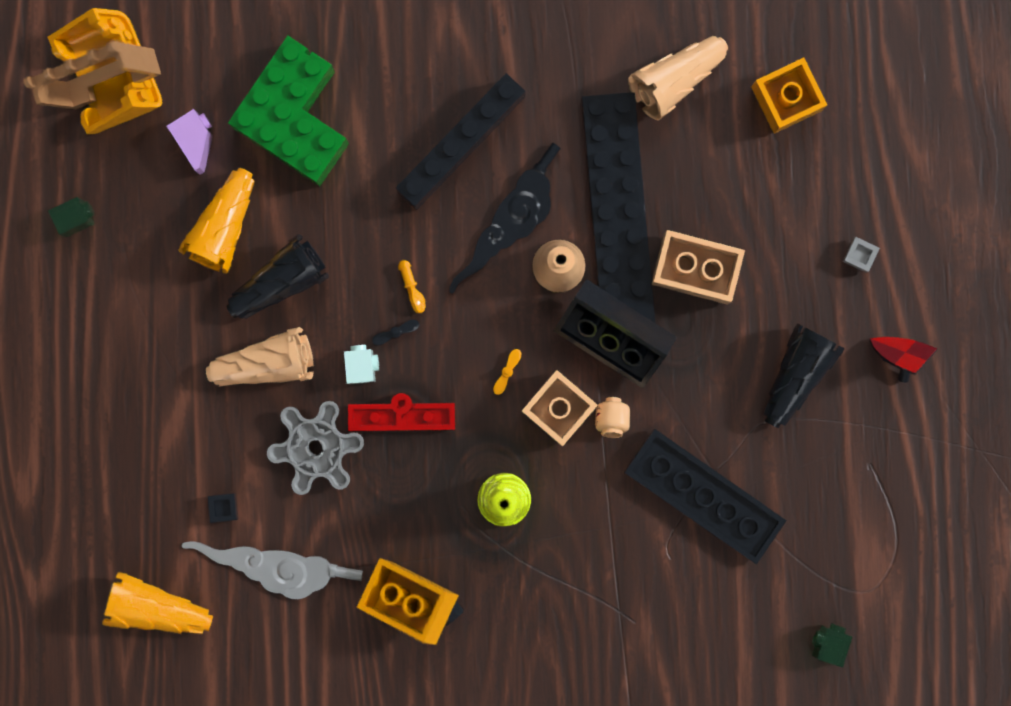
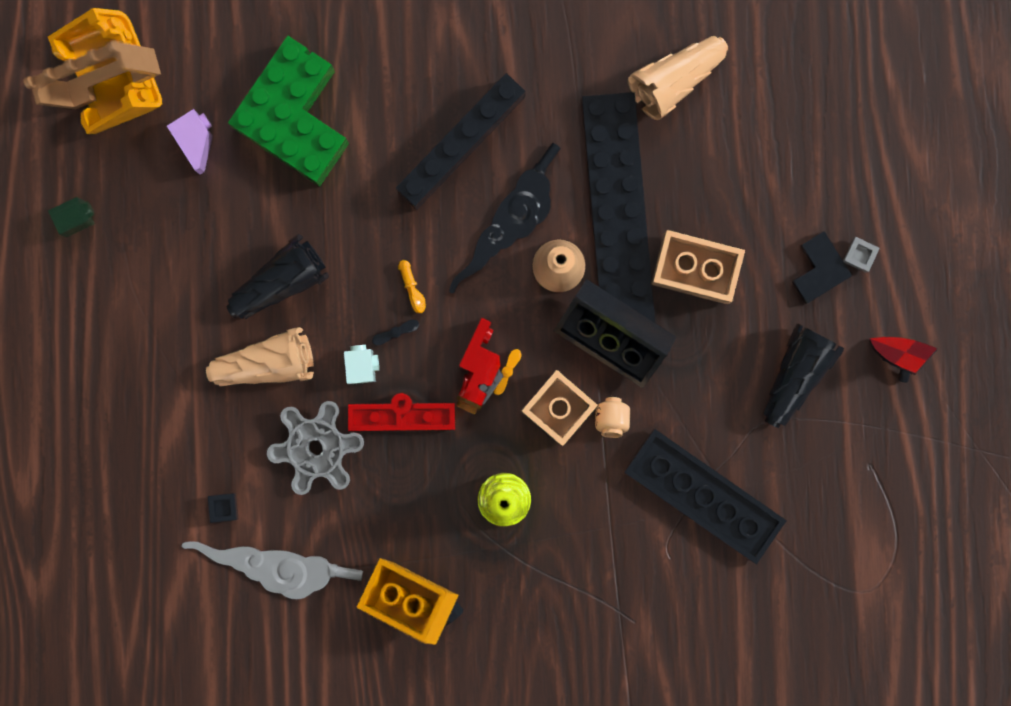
(151, 608): light orange cone -> none
(220, 224): light orange cone -> none
(482, 368): none -> red plate
(789, 95): light orange brick -> none
(827, 272): none -> black tile
(831, 644): clear green brick -> none

